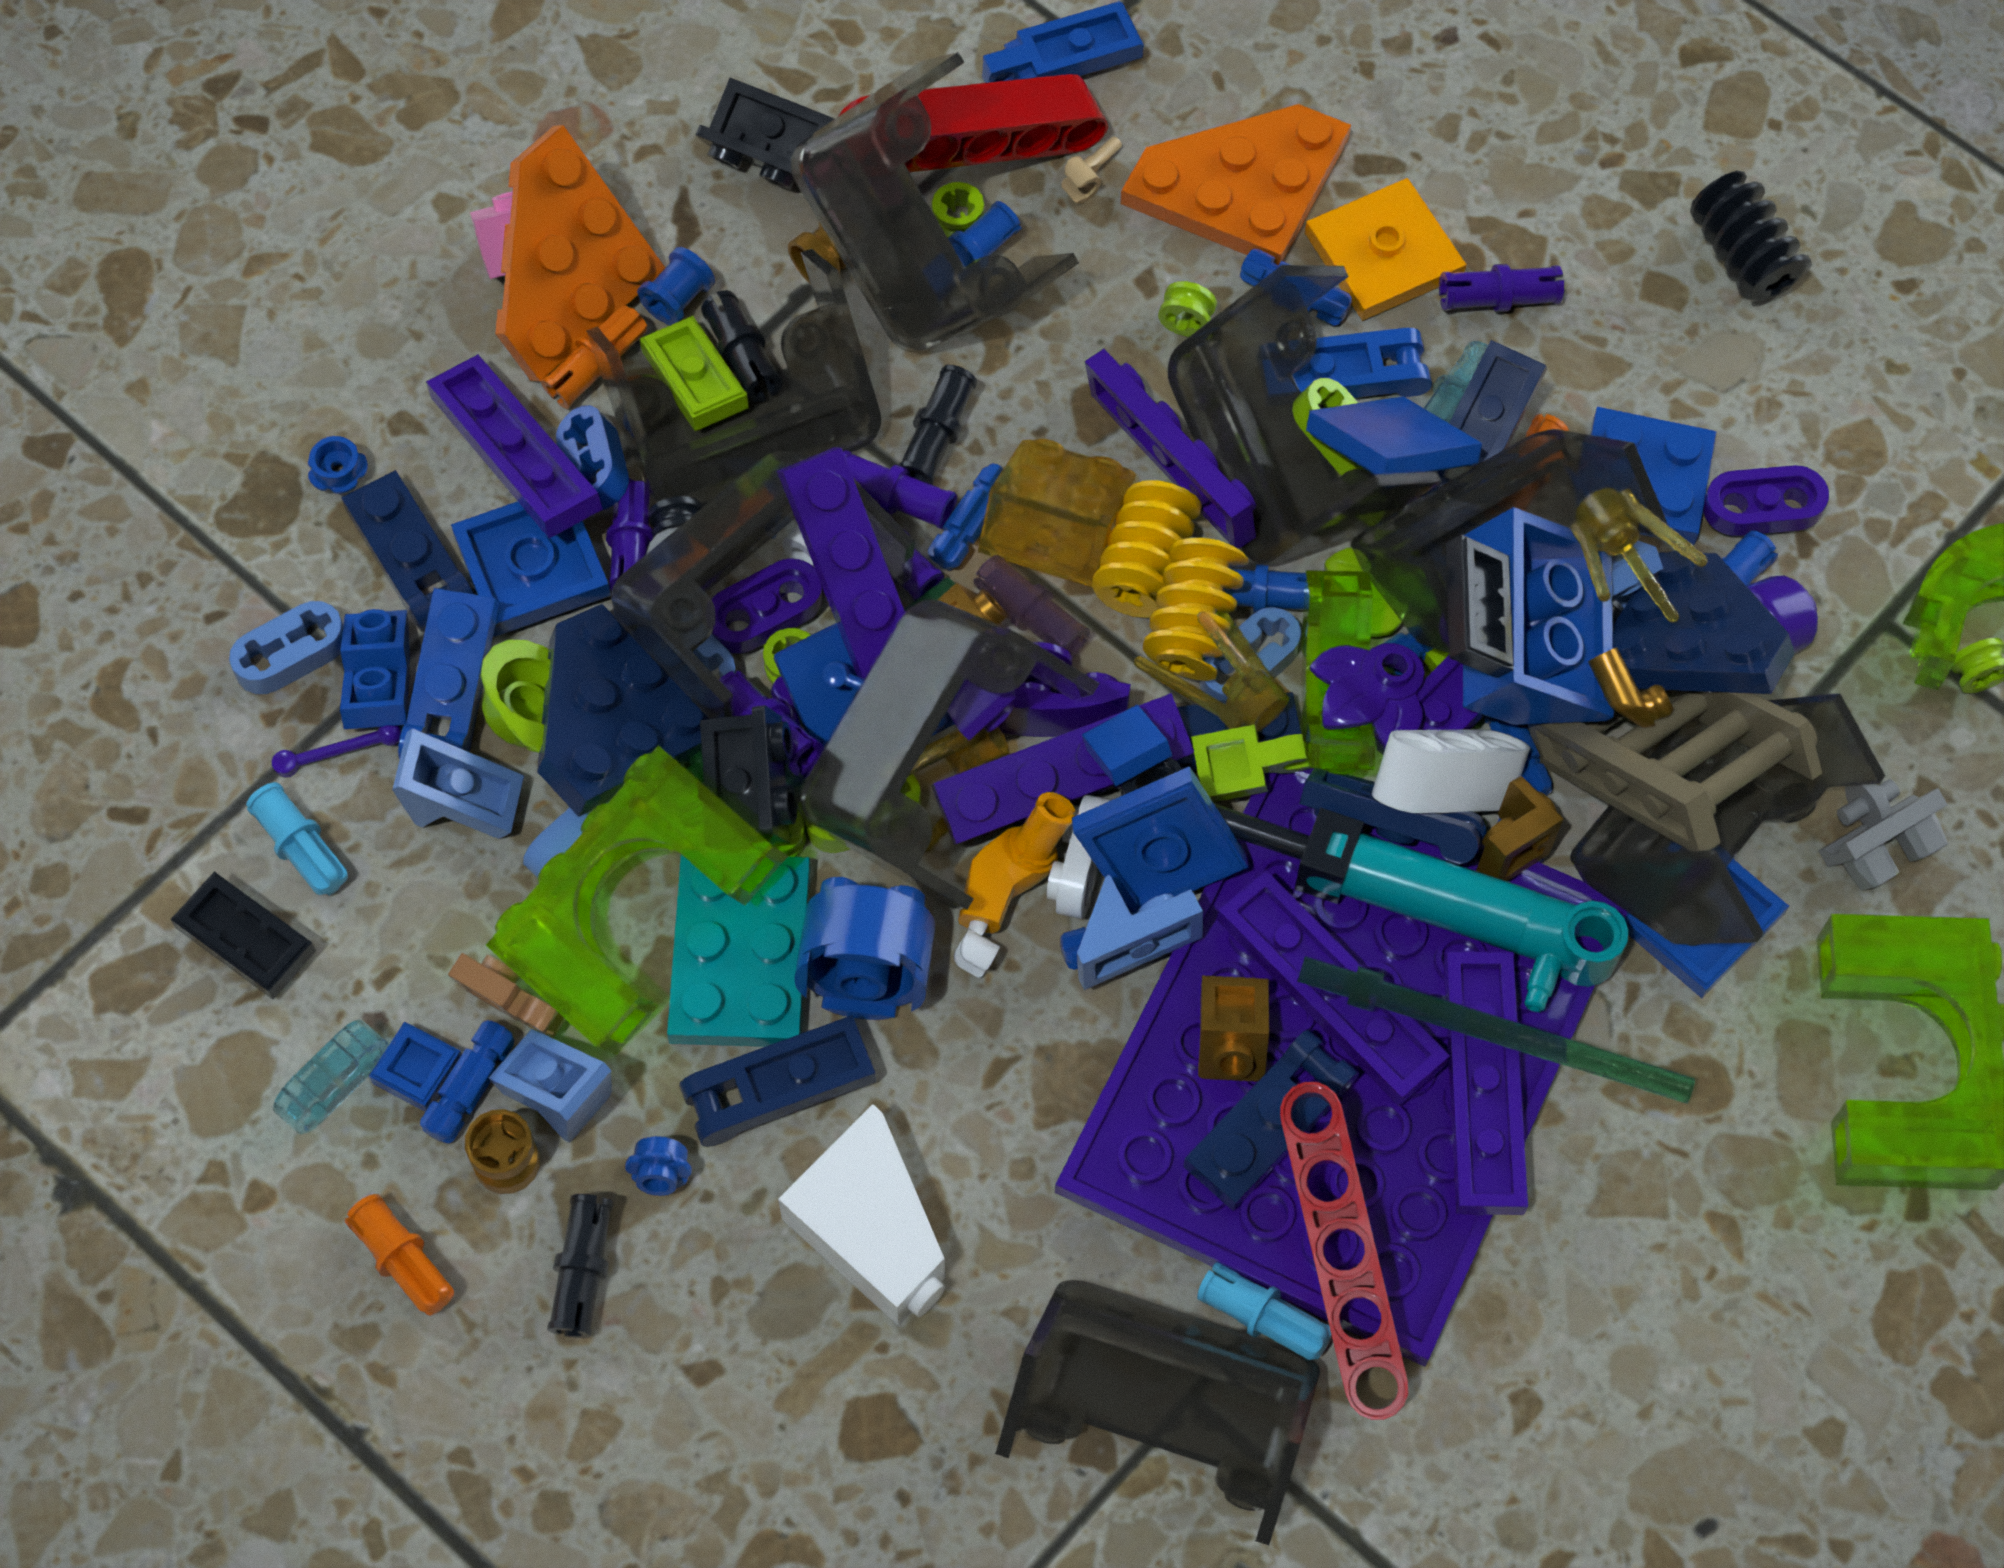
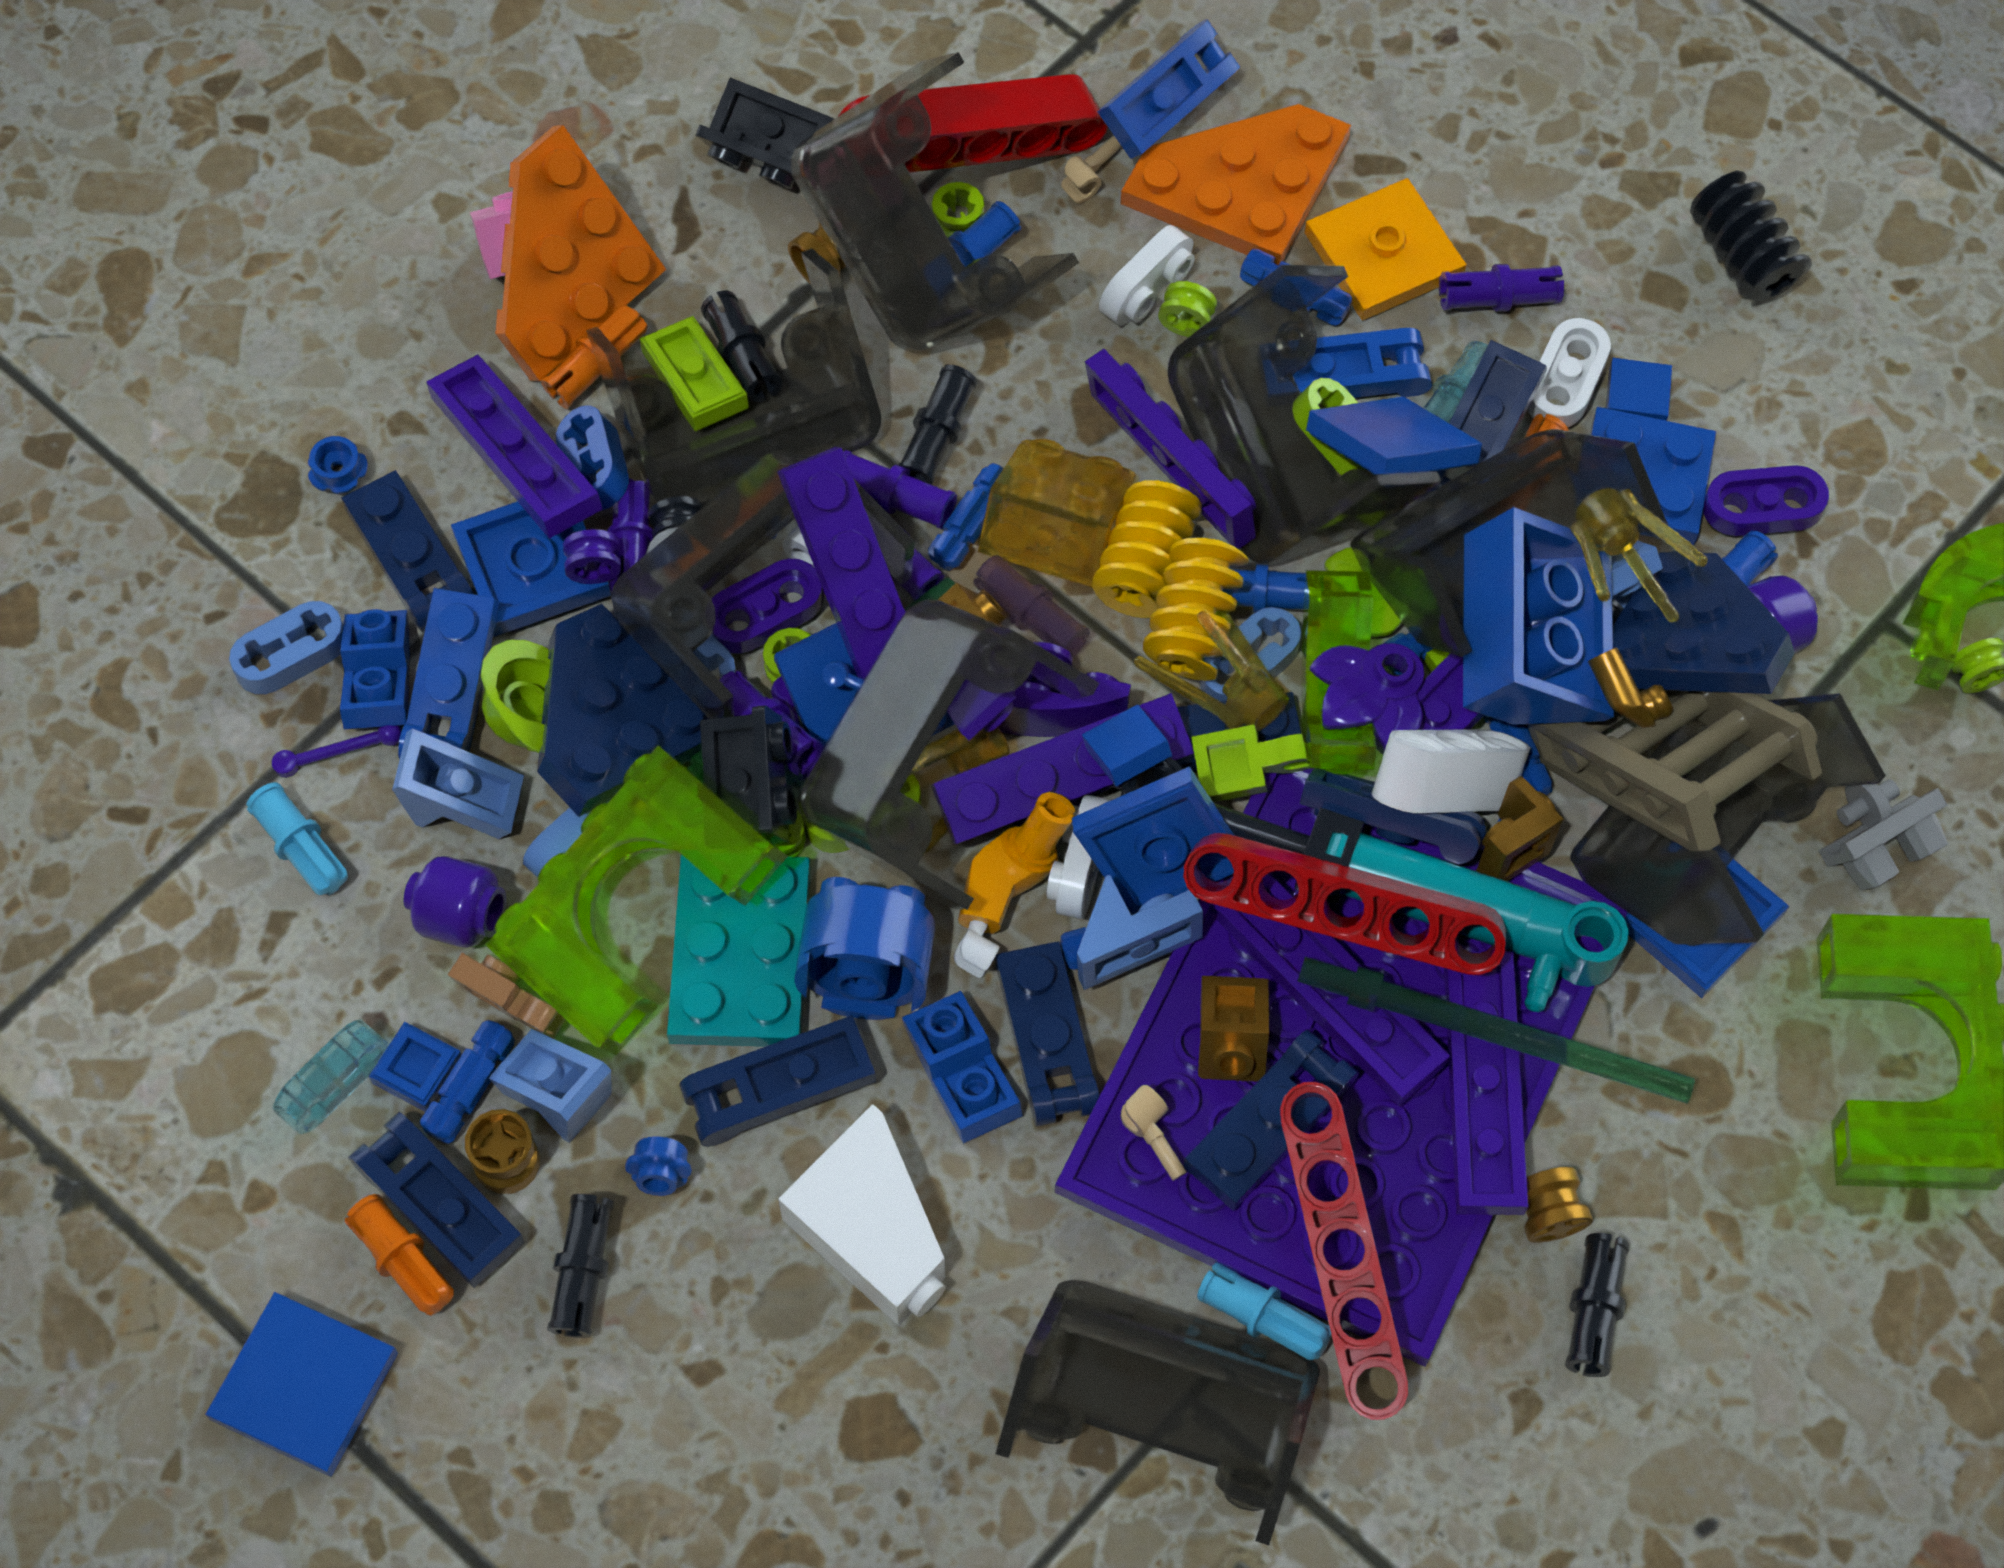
(243, 935): black plate -> none
(302, 1384): none -> blue tile
(438, 1200): none -> dark blue plate
(454, 901): none -> dark purple head
(591, 556): none -> dark purple bush
(676, 286): blue bush -> none
(962, 1066): none -> blue slope
(1046, 1031): none -> dark blue plate
(1067, 46): blue hinge -> none
(1136, 286): none -> white plate
(1140, 1116): none -> tan hand
(1168, 90): none -> blue plate
(1370, 927): none -> red beam
(1479, 606): black plate -> none
(1554, 1206): none -> pearl gold wheel
(1566, 376): none -> white plate
(1597, 1305): none -> black pin
(1639, 388): none -> blue tile

